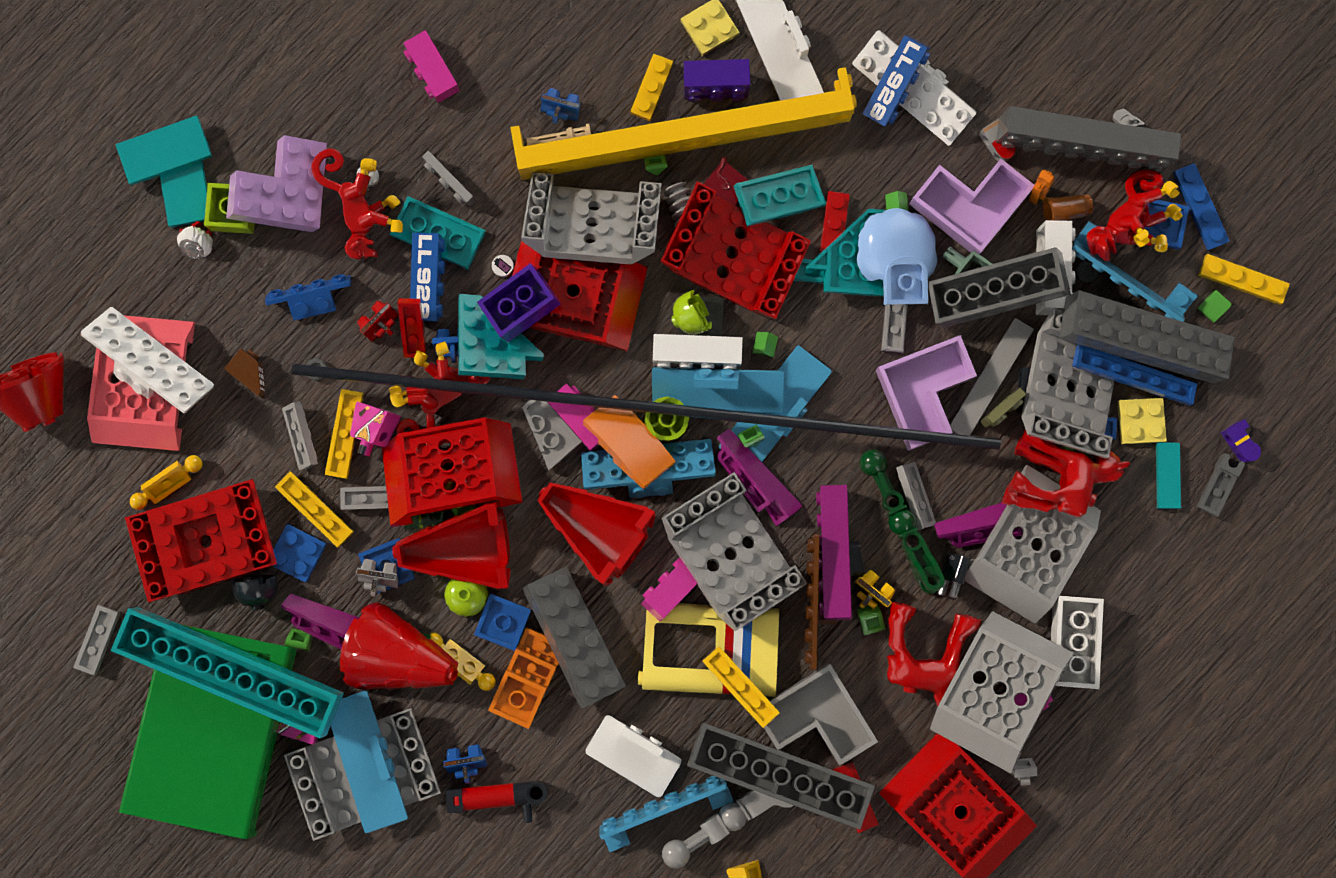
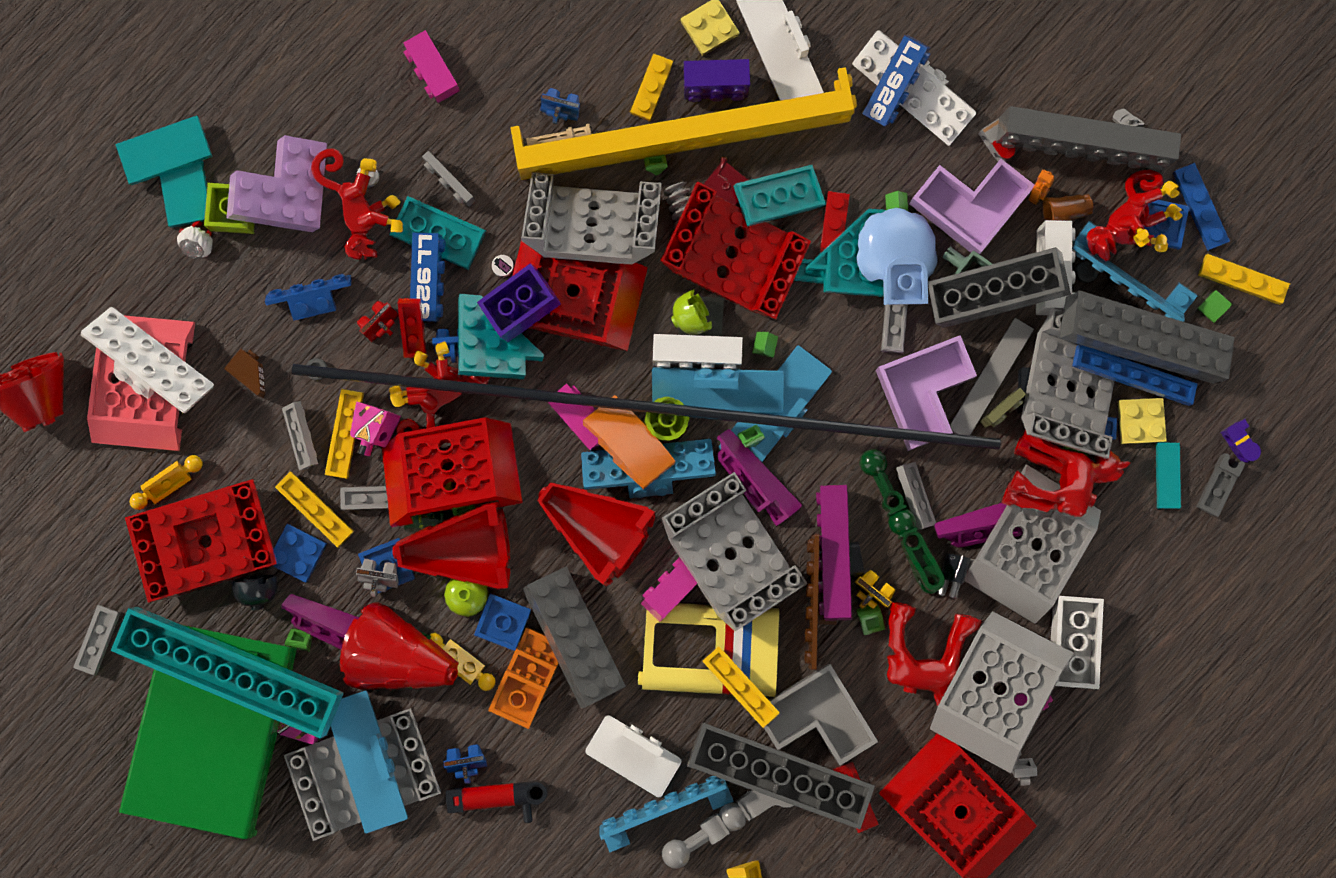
(550, 431): light grey wing -> none

